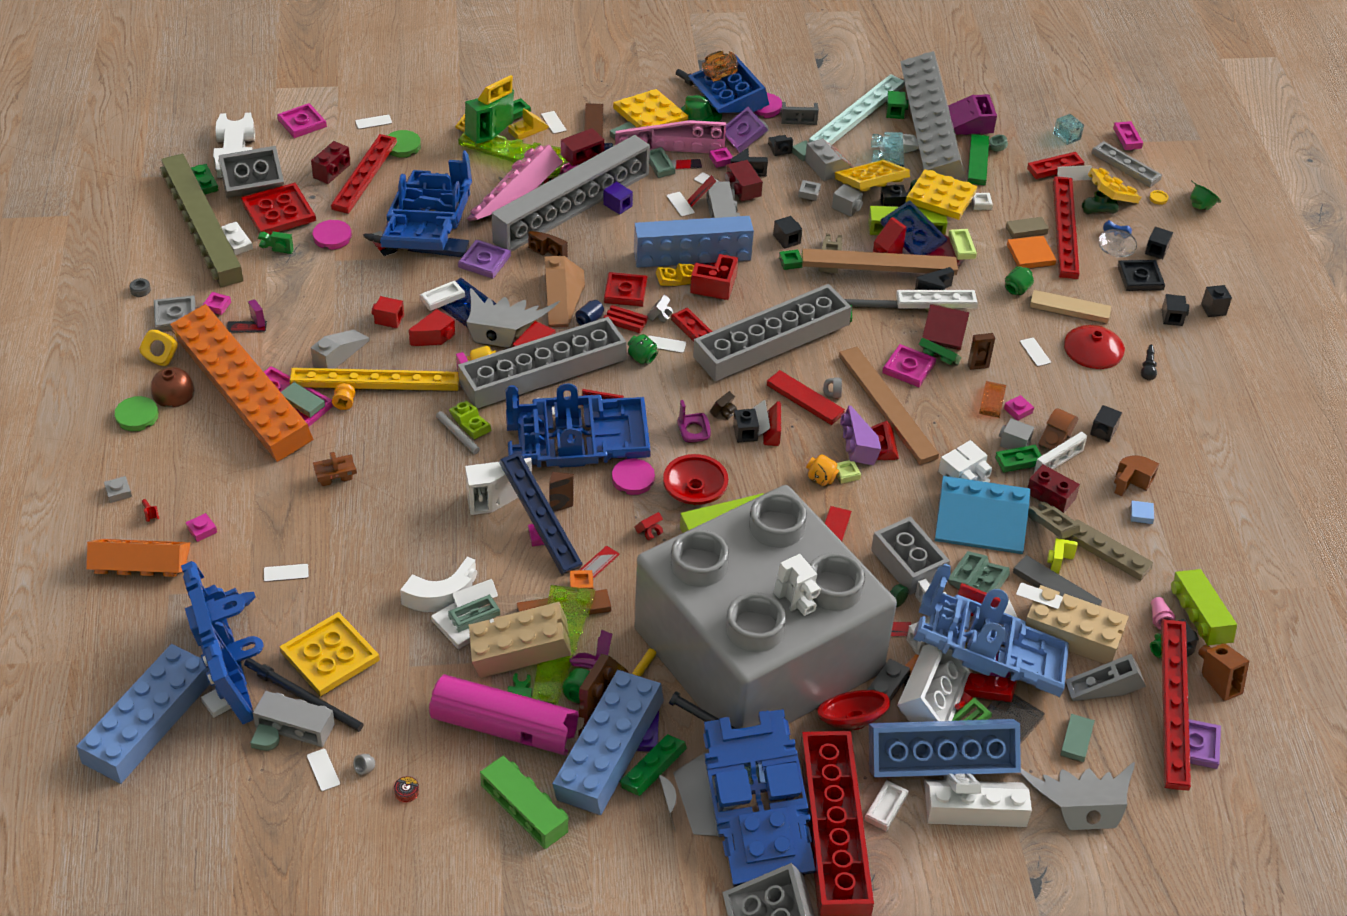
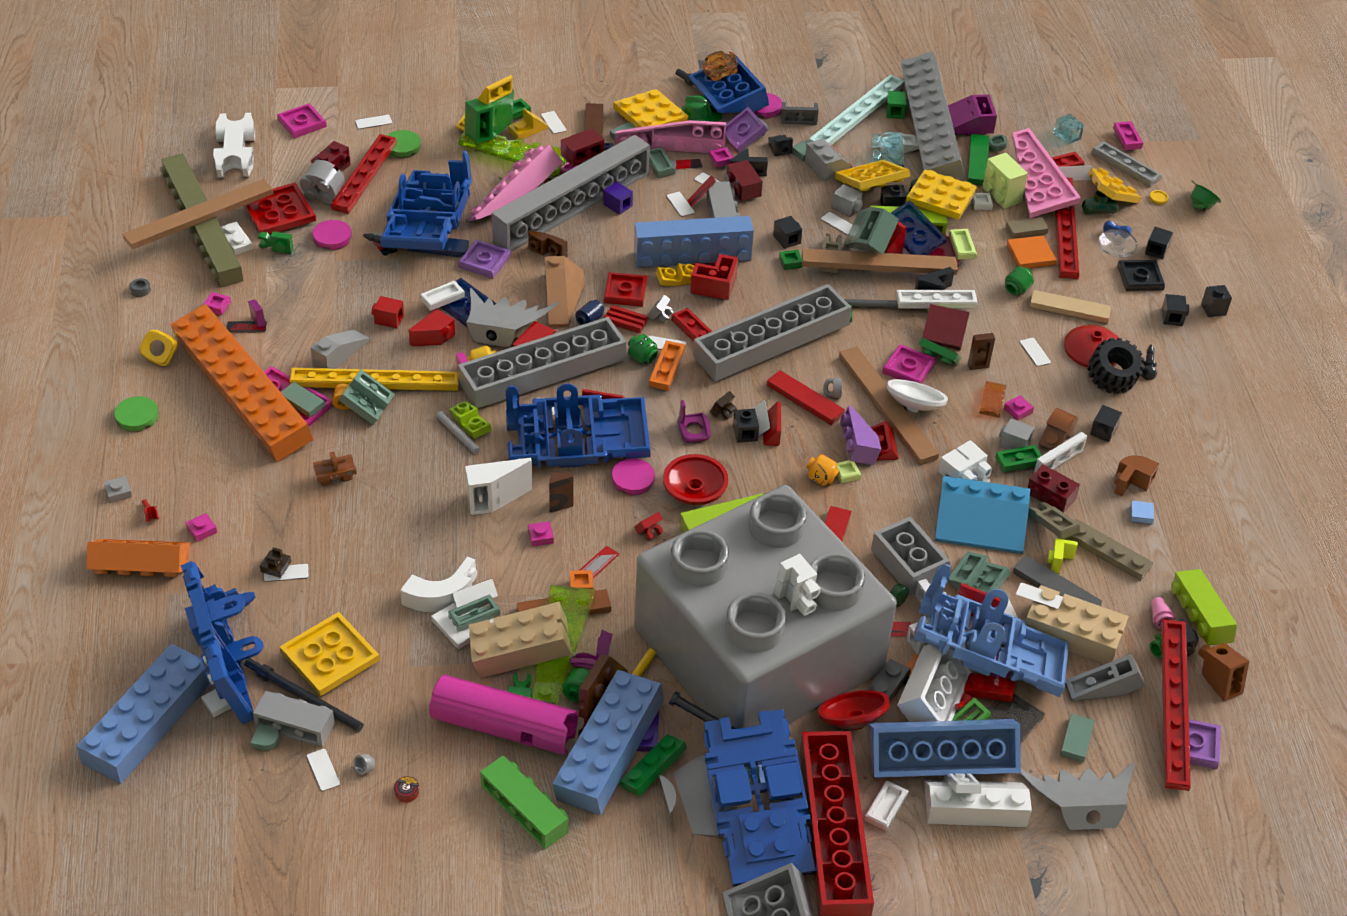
(171, 309): light grey tile -> none
(172, 387): copper cylinder -> none
(197, 214): none -> medium nougat tile
(205, 179): green plate -> none
(250, 171): light grey brick -> none
(275, 563): none -> dark brown tile
(322, 182): none -> light grey brick
(366, 397): none -> sand green slope
(540, 513): dark blue tile -> none
(667, 365): none -> orange plate
(809, 190): light grey plate -> none
(837, 222): none -> white sticker
(871, 230): none -> sand green slope
(916, 395): none -> white dish
(1005, 180): none -> yellowish green brick
(1046, 184): none -> bright pink wing
(1122, 354): none -> black tyre

